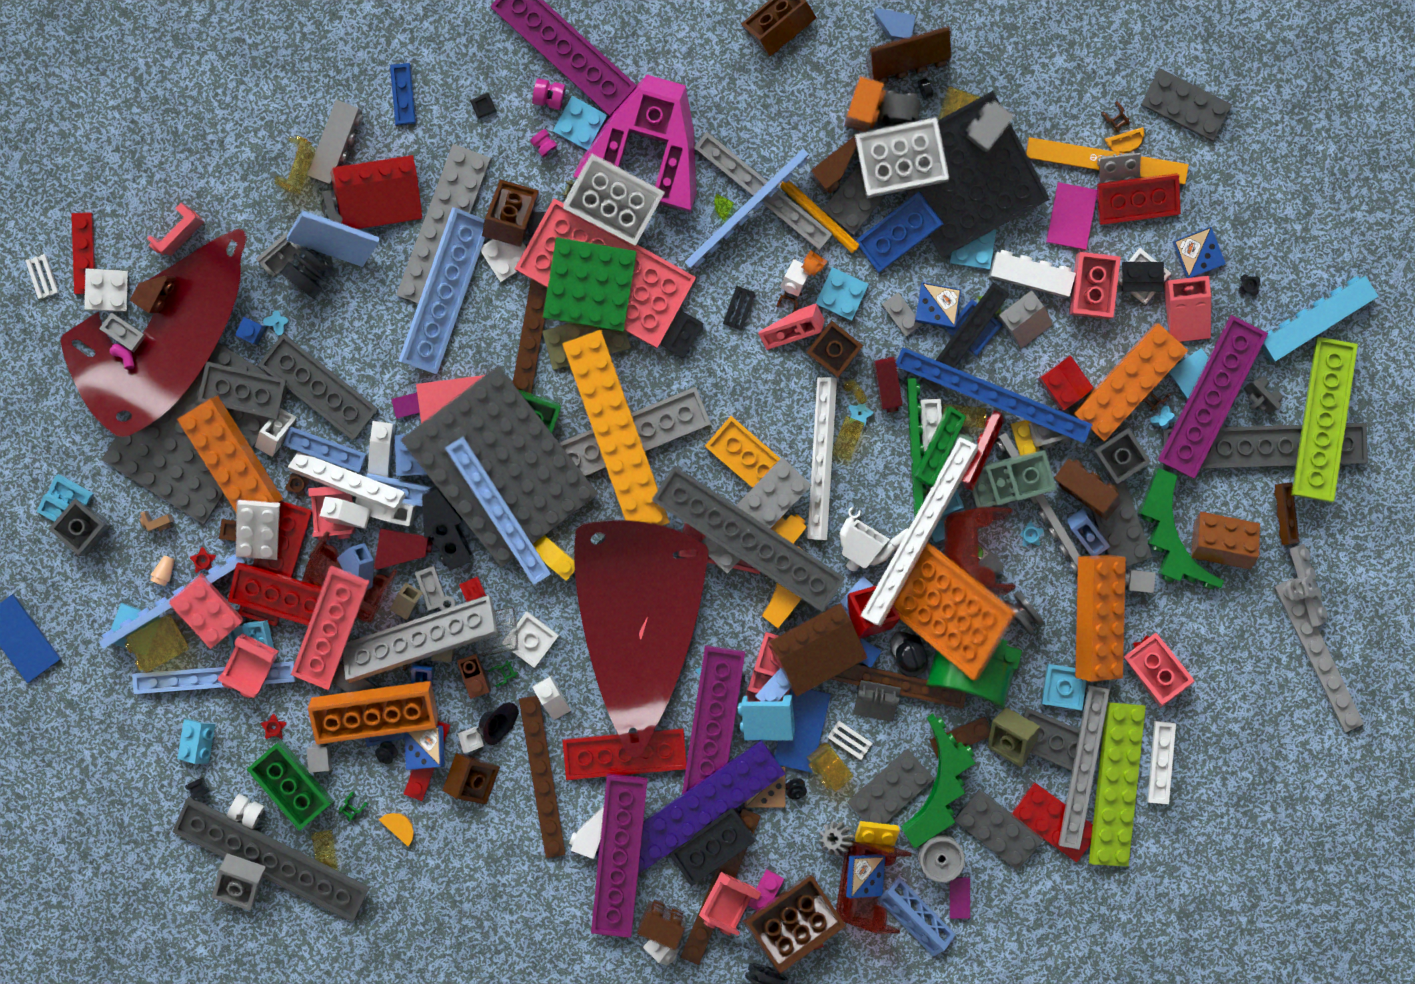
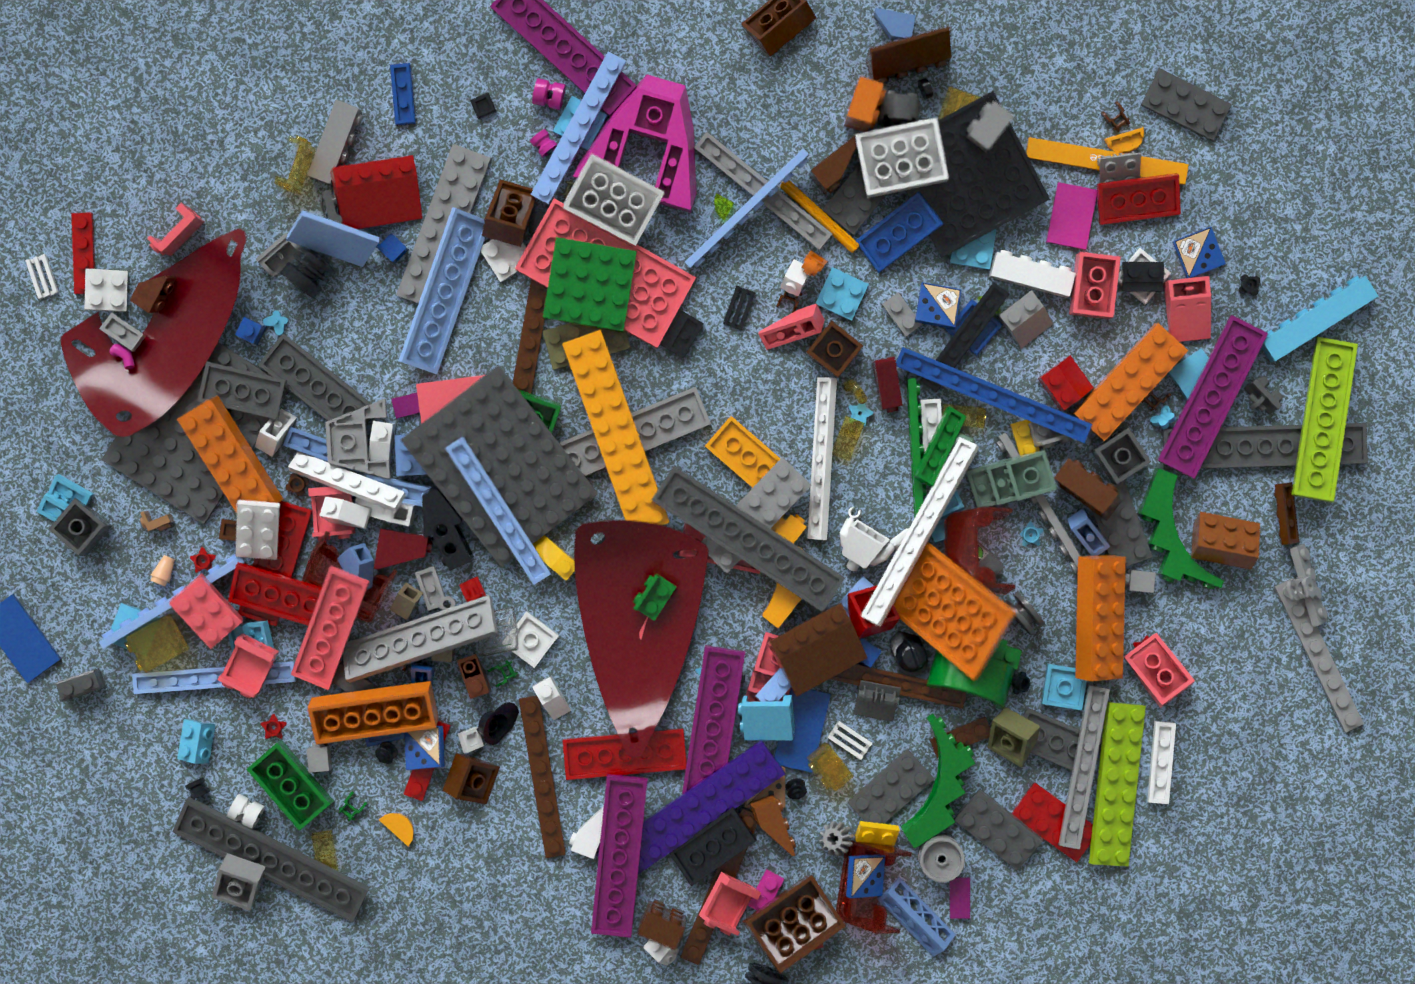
(80, 684): none -> dark grey brick
(348, 440): none -> light grey wing
(392, 248): none -> blue panel
(578, 128): none -> light blue plate
(654, 597): none -> green bracket
(769, 817): none -> dark orange slope
(985, 444): red plate -> none
(1020, 683): none -> black plate

